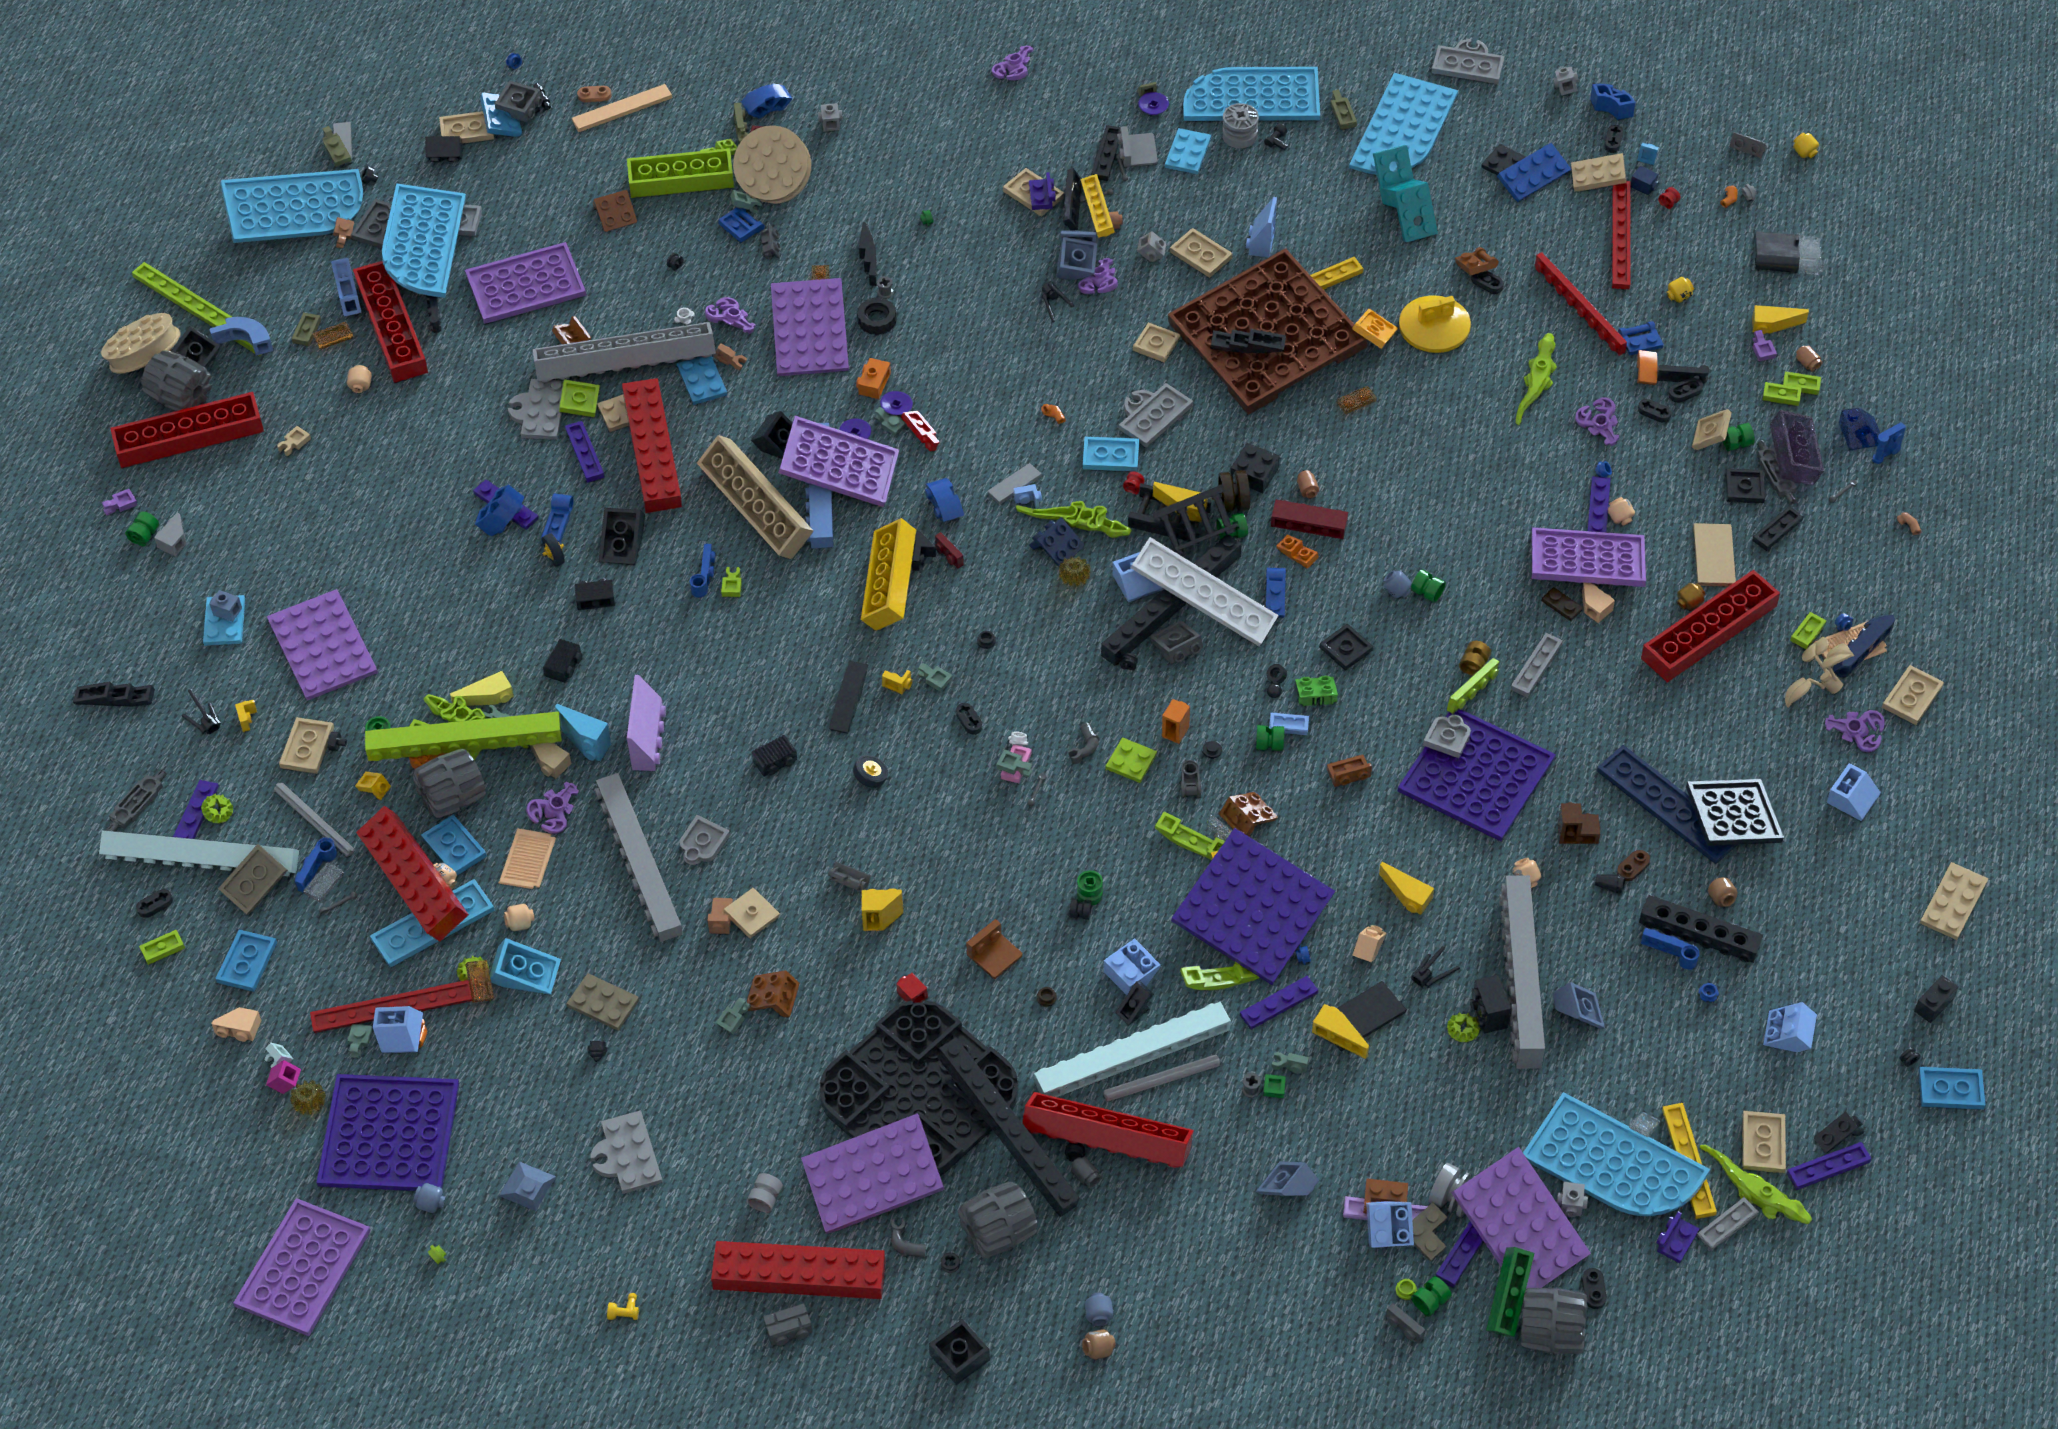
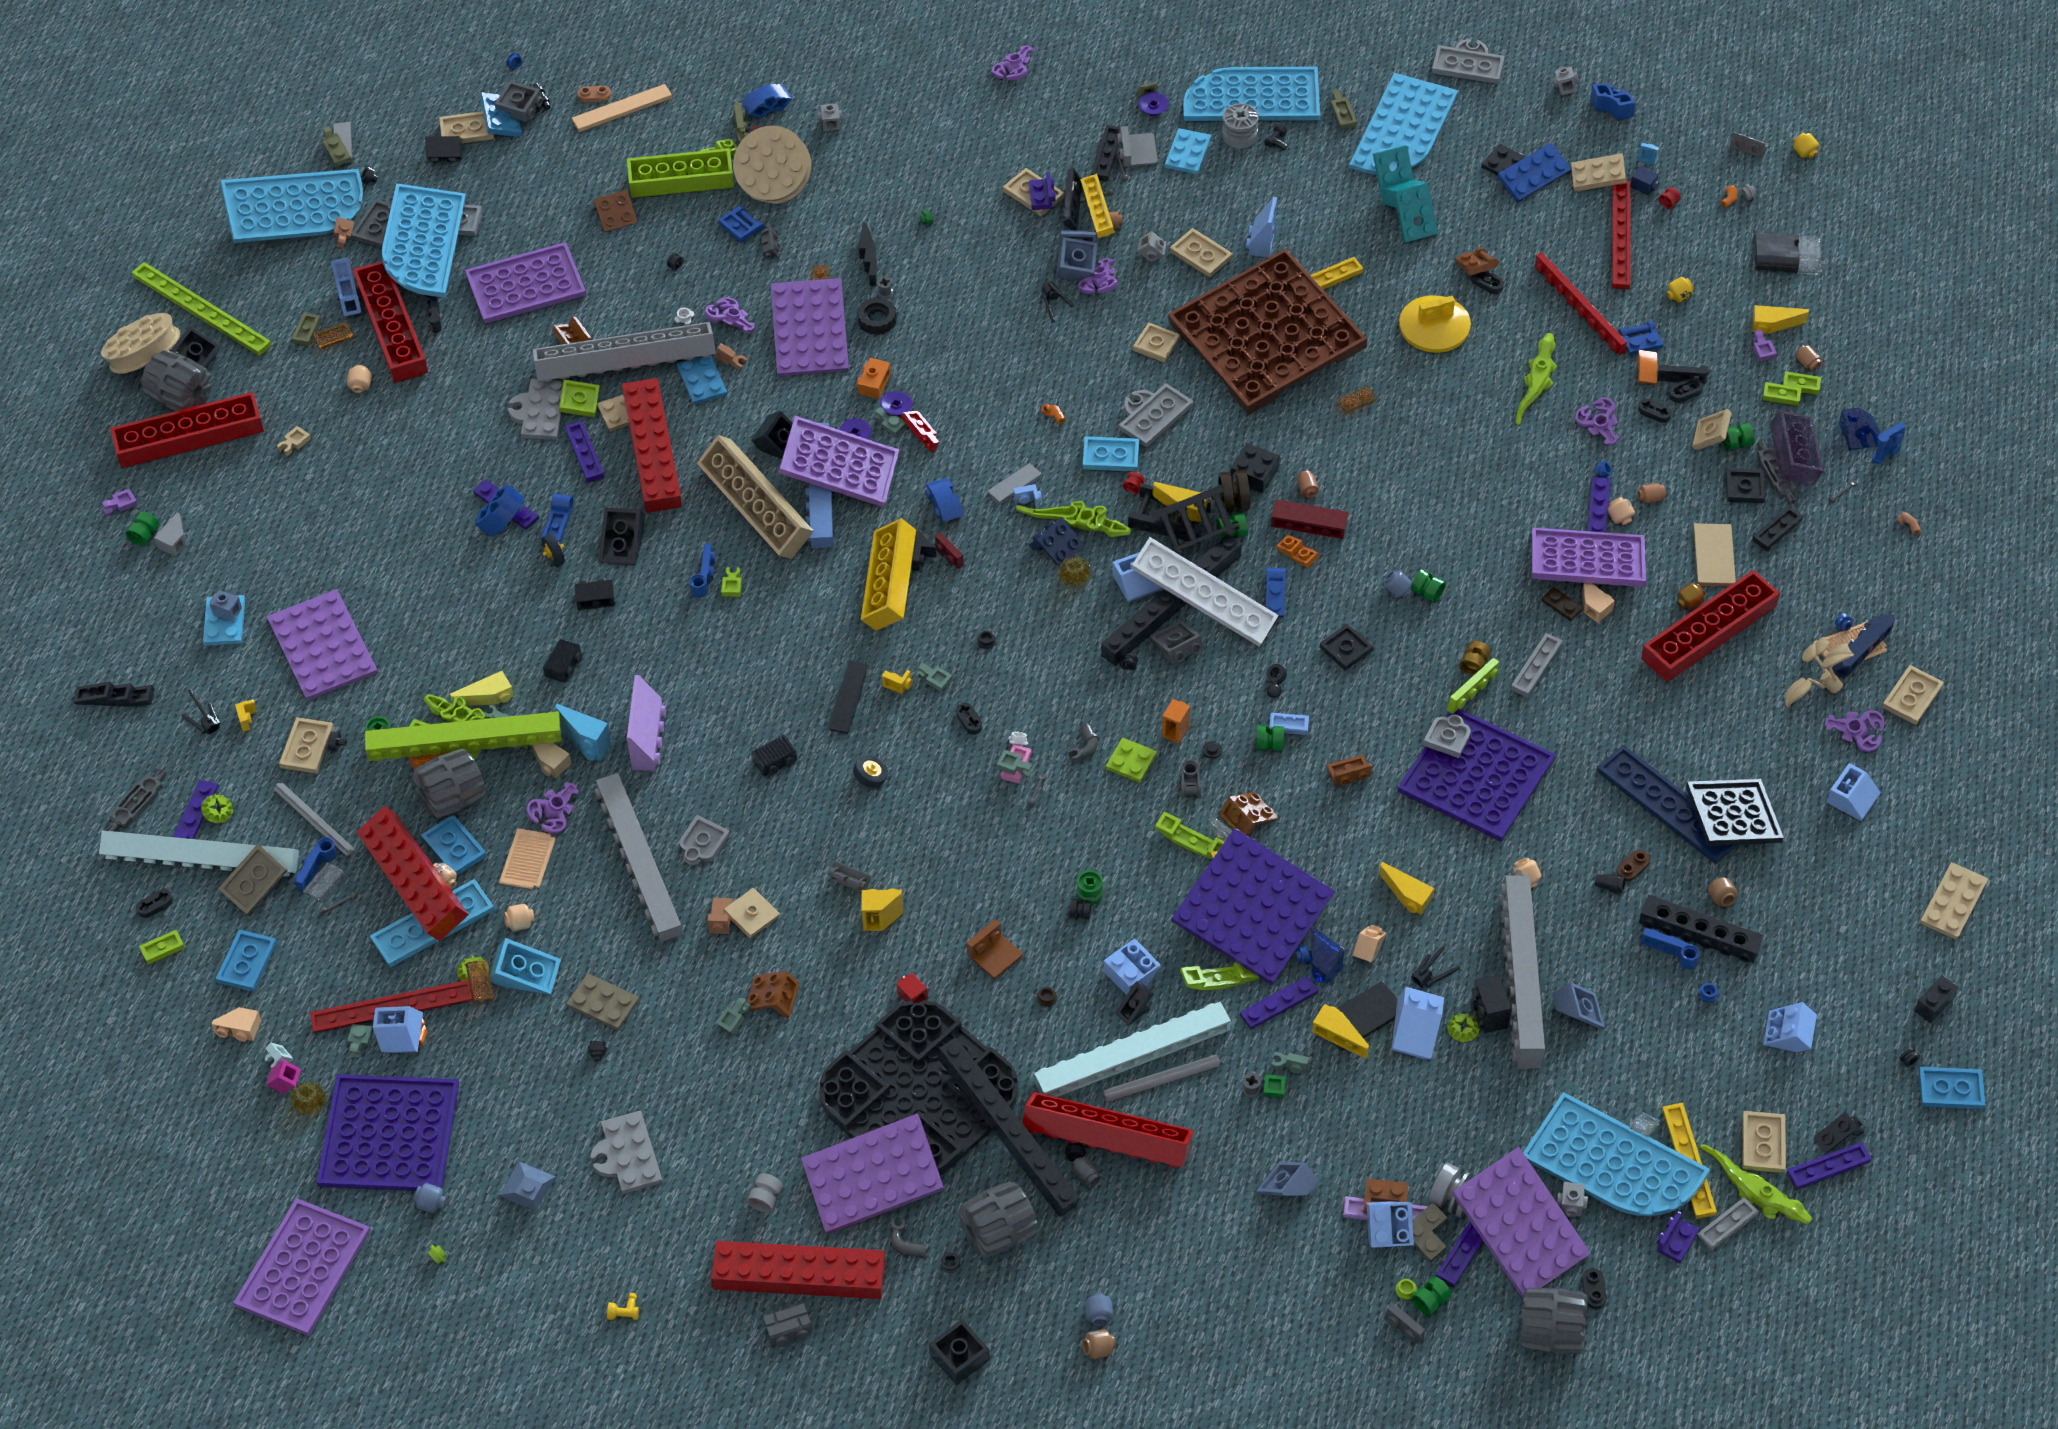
(243, 329): medium blue arch -> none
(373, 783): yellow bracket -> none
(742, 200): sand green plate -> none
(1244, 342): black slope -> none
(1314, 688): bright green hinge -> none
(1325, 957): none -> clear blue slope
(1375, 328): light orange tile -> none
(1417, 1023): none -> light blue slope
(1510, 1291): green brick -> none
(1577, 827): reddish brown brick -> none
(1610, 138): black beam -> none
(1651, 493): none -> nougat brick
(1808, 630): lime plate -> none

